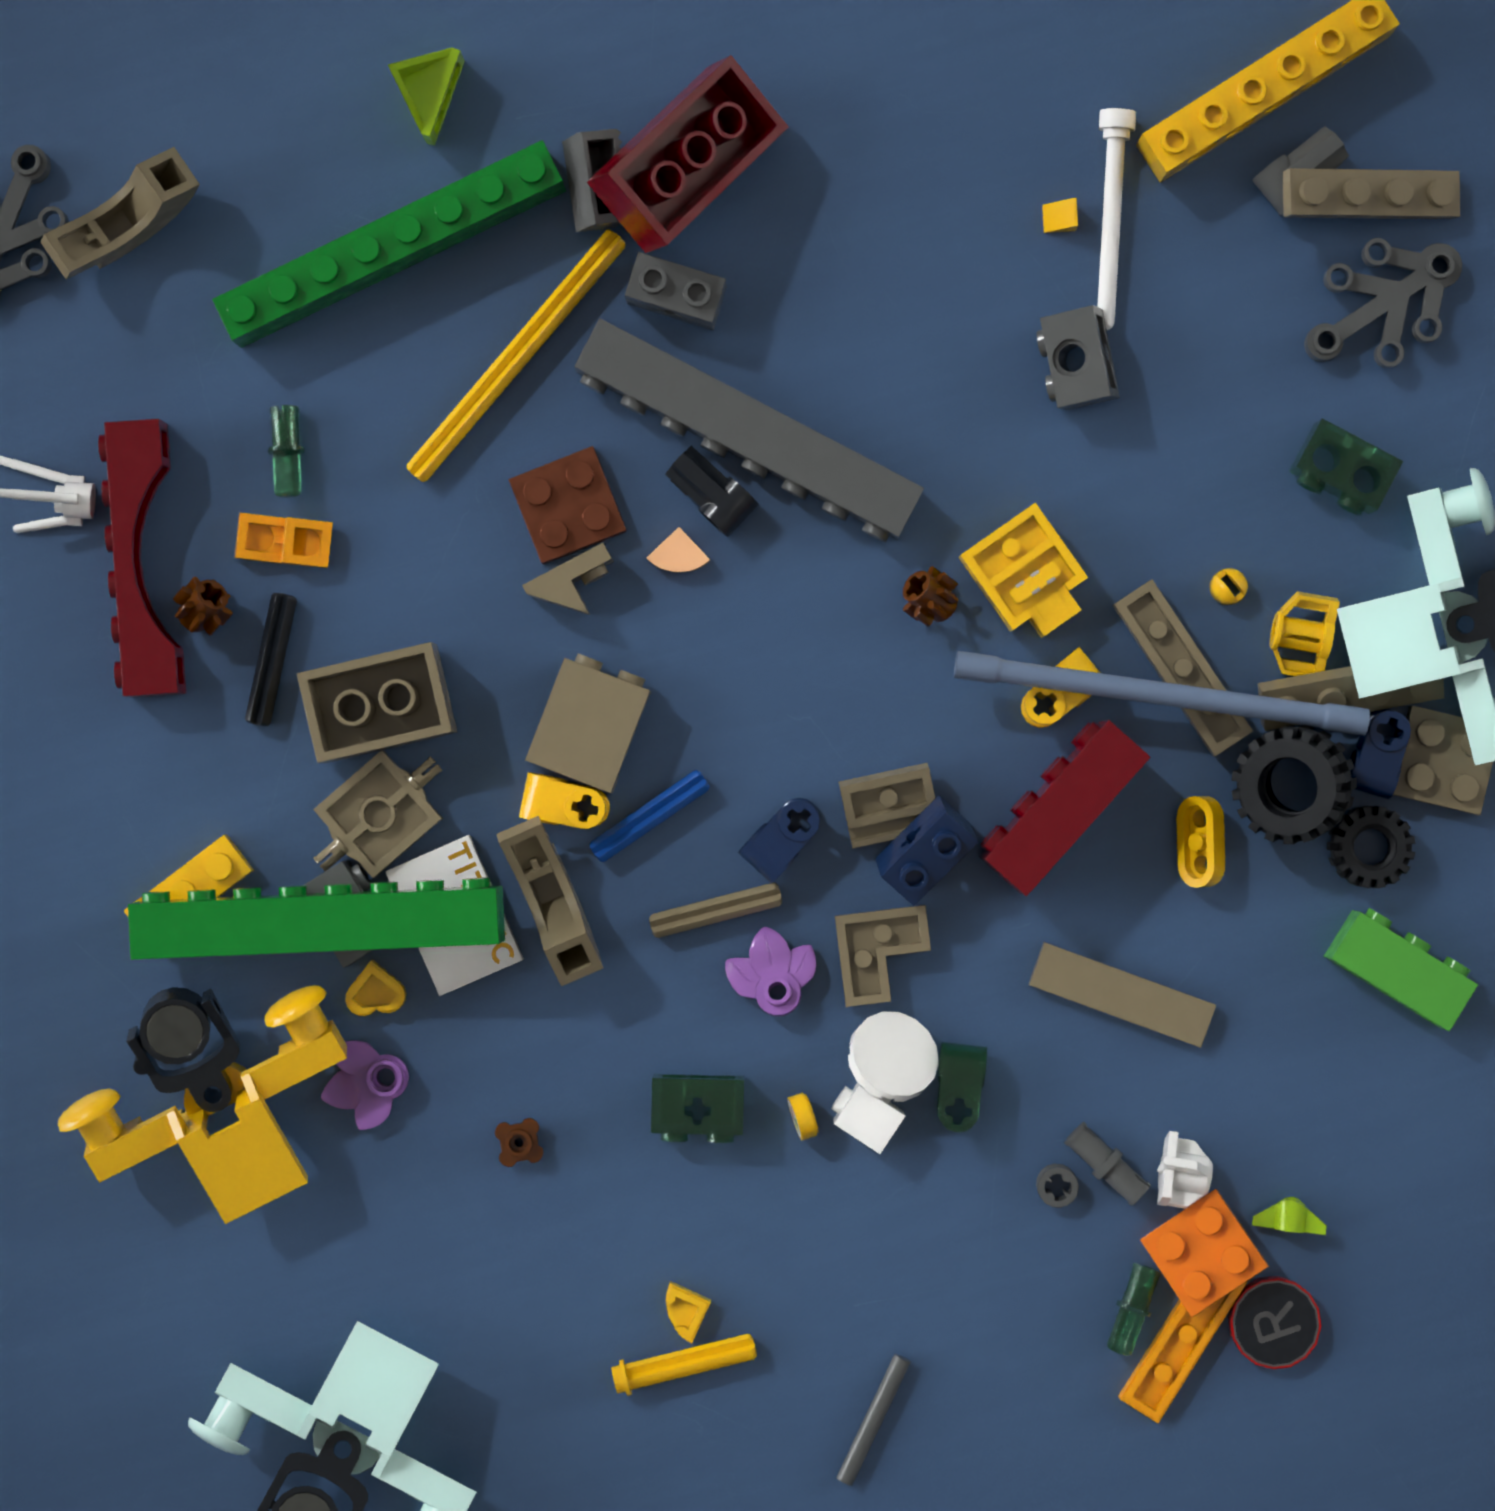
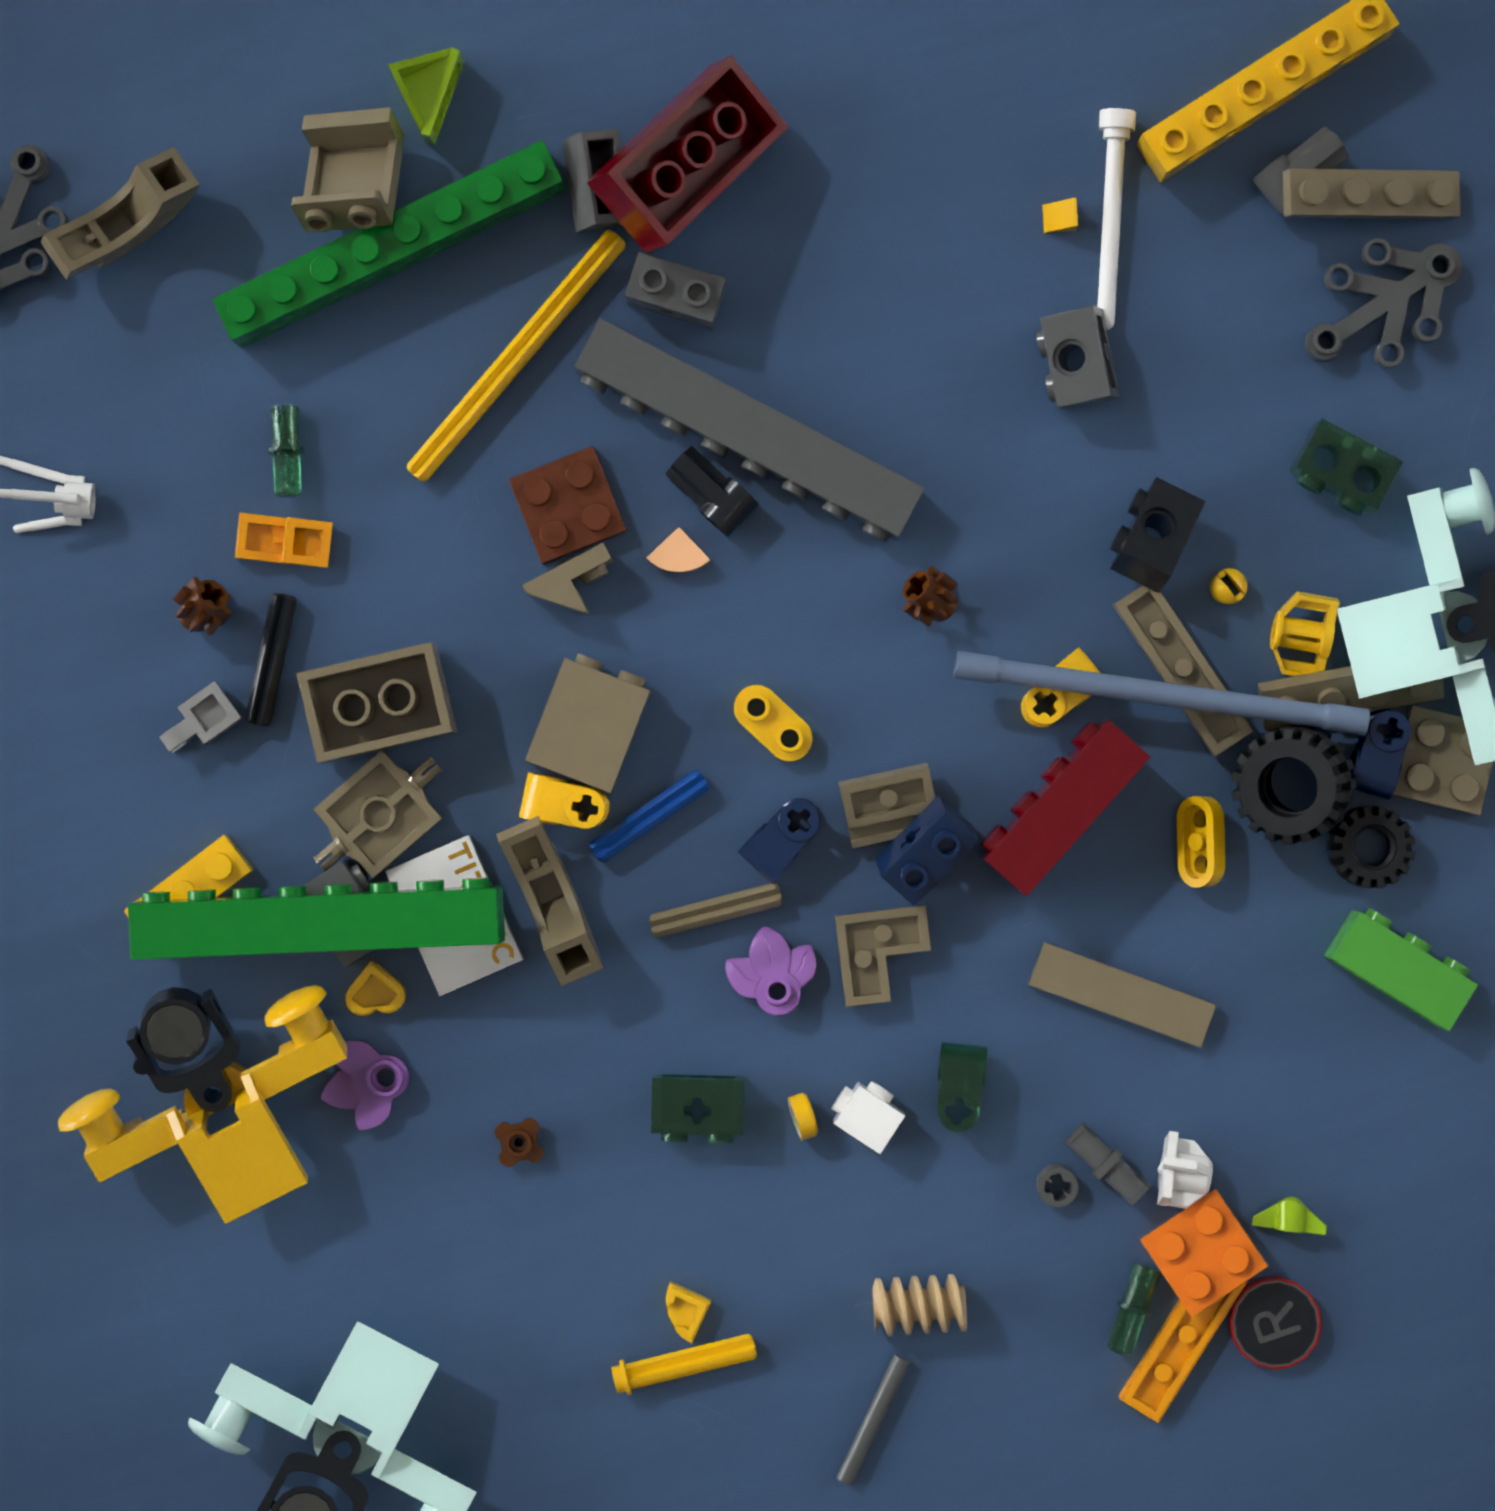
(136, 466): dark red arch -> none
(205, 715): none -> light grey plate
(350, 170): none -> dark tan panel
(772, 723): none -> yellow plate
(893, 1056): white tile -> none
(919, 1304): none -> tan piece
(1026, 572): yellow piece -> none
(1173, 516): none -> black brick

